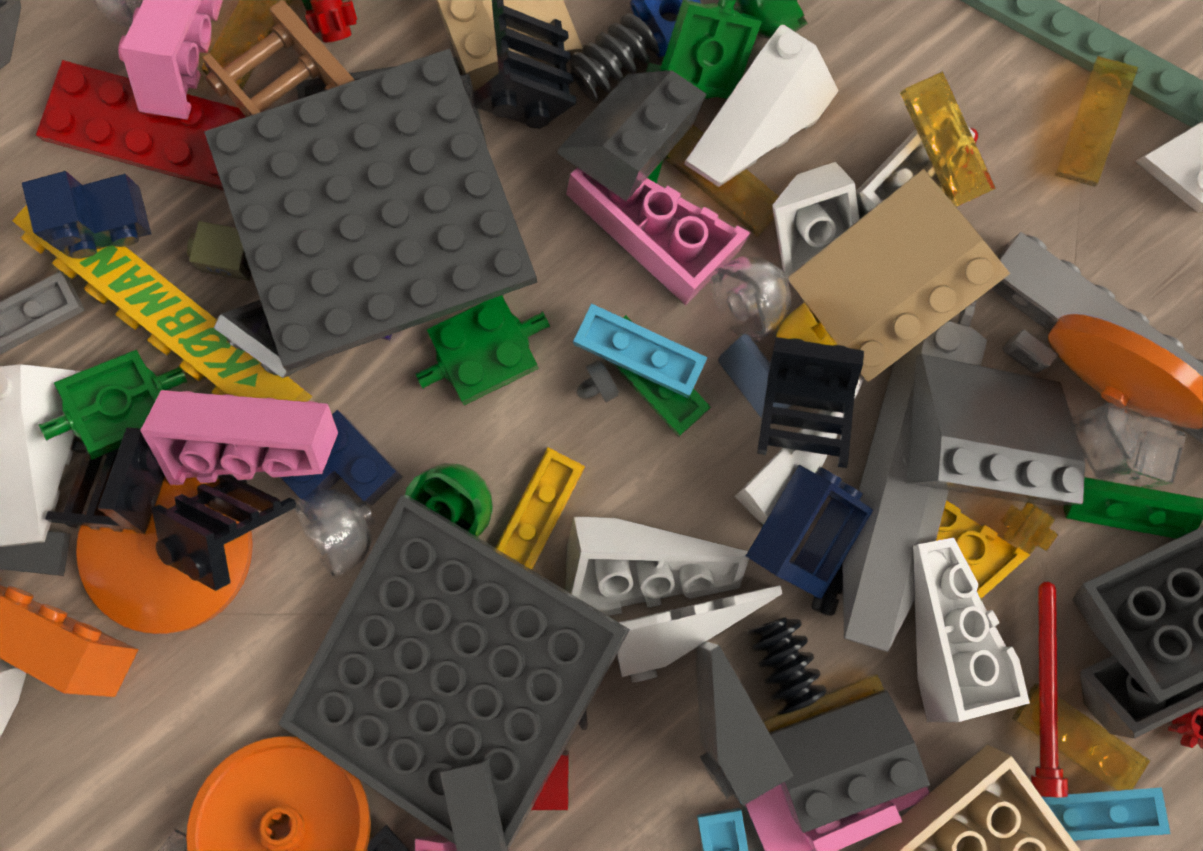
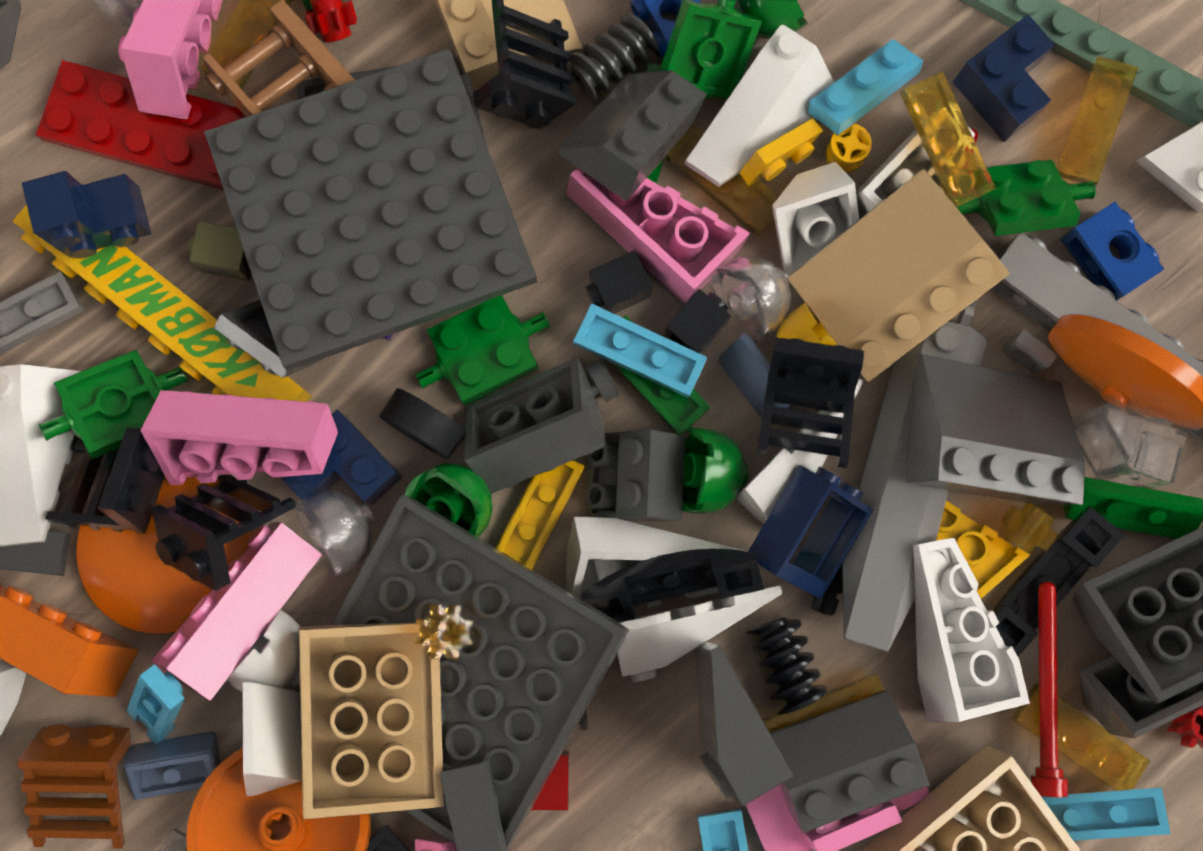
(74, 762): none -> dark orange plate
(156, 702): none -> medium azure plate
(171, 764): none -> sand blue slope
(236, 615): none -> bright pink wedge
(270, 738): none -> white slope
(272, 658): none -> white cylinder
(368, 720): none -> tan slope
(422, 423): none -> black tyre
(453, 638): none -> clear yellow gear
(533, 426): none -> dark grey slope
(619, 283): none -> black brick
(637, 477): none -> dark grey slope
(674, 575): none -> black slope
(698, 321): none -> black brick
(711, 471): none -> green cylinder
(773, 157): none -> yellow plate
(853, 140): none -> yellow wheel
(865, 86): none -> medium azure plate
(999, 80): none -> dark blue brick
(1029, 199): none -> green plate
(1070, 556): none -> black slope
(1090, 249): none -> blue brick

